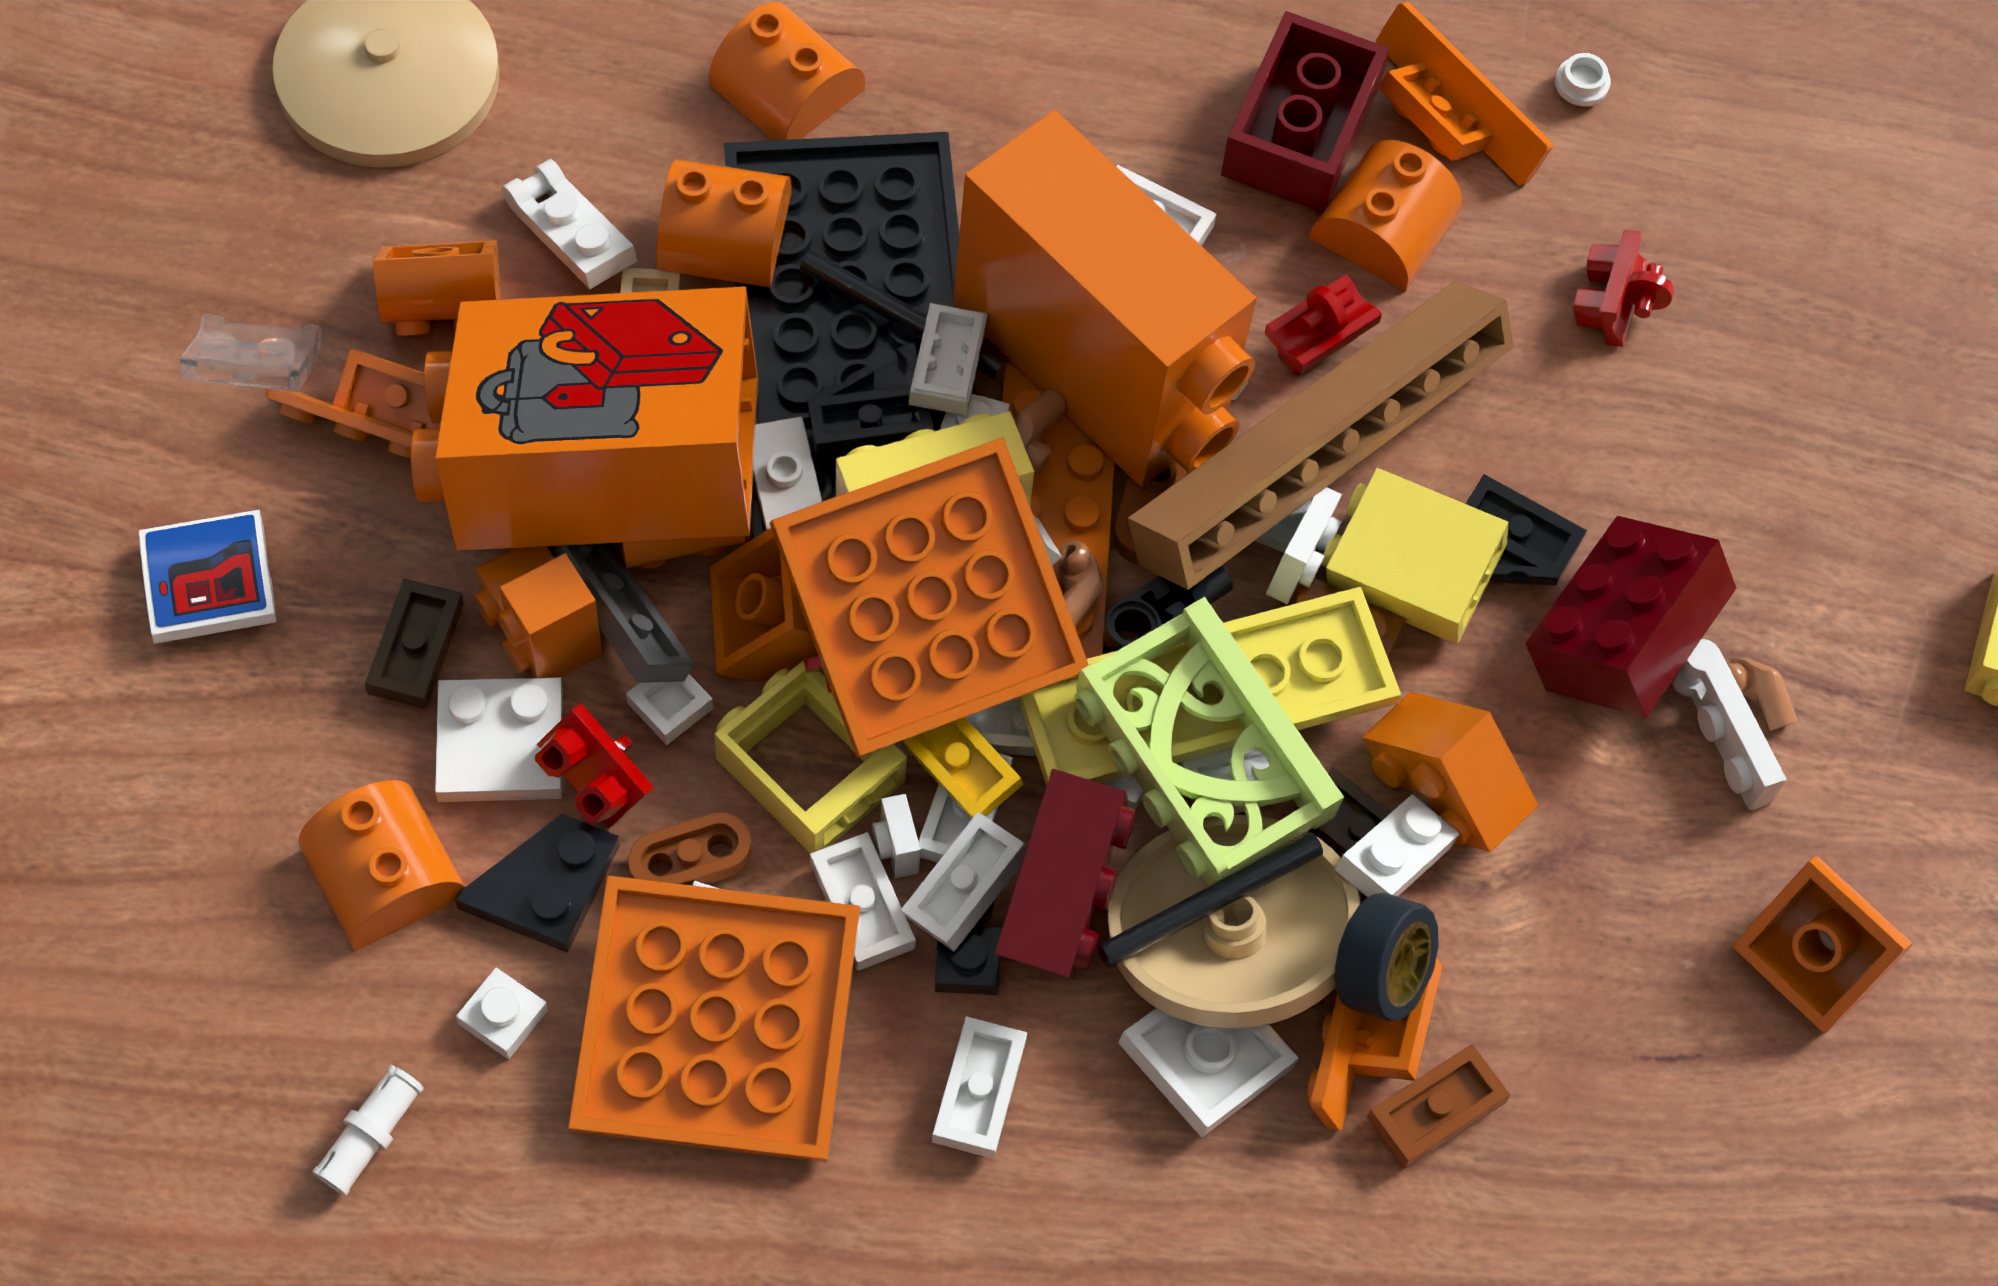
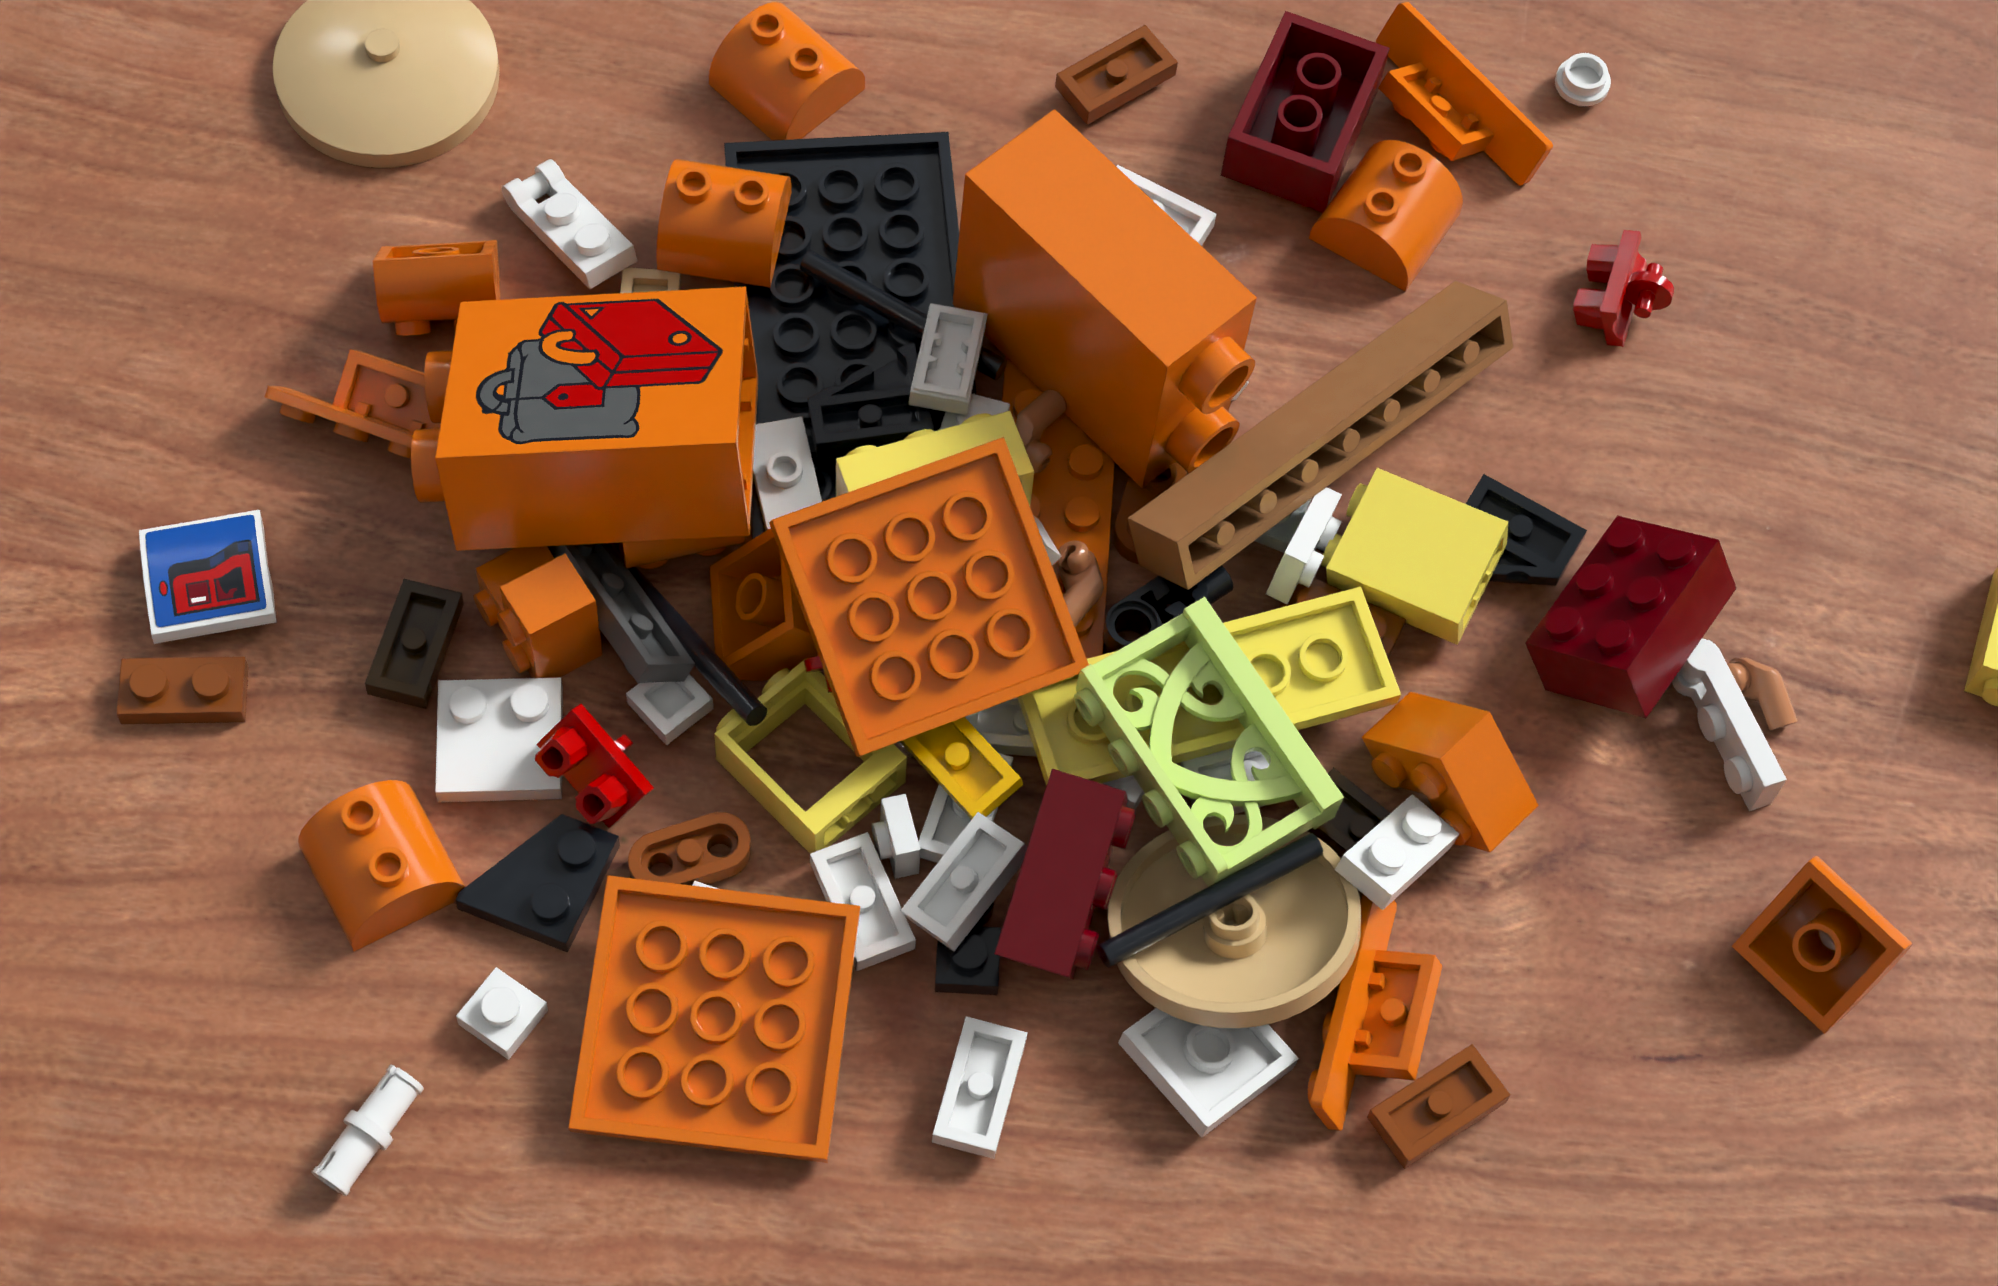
(182, 690): none -> dark orange plate
(251, 354): clear plate -> none
(705, 659): none -> black bar
(1116, 74): none -> dark orange plate
(1321, 324): red hips -> none
(1386, 956): black wheel -> none

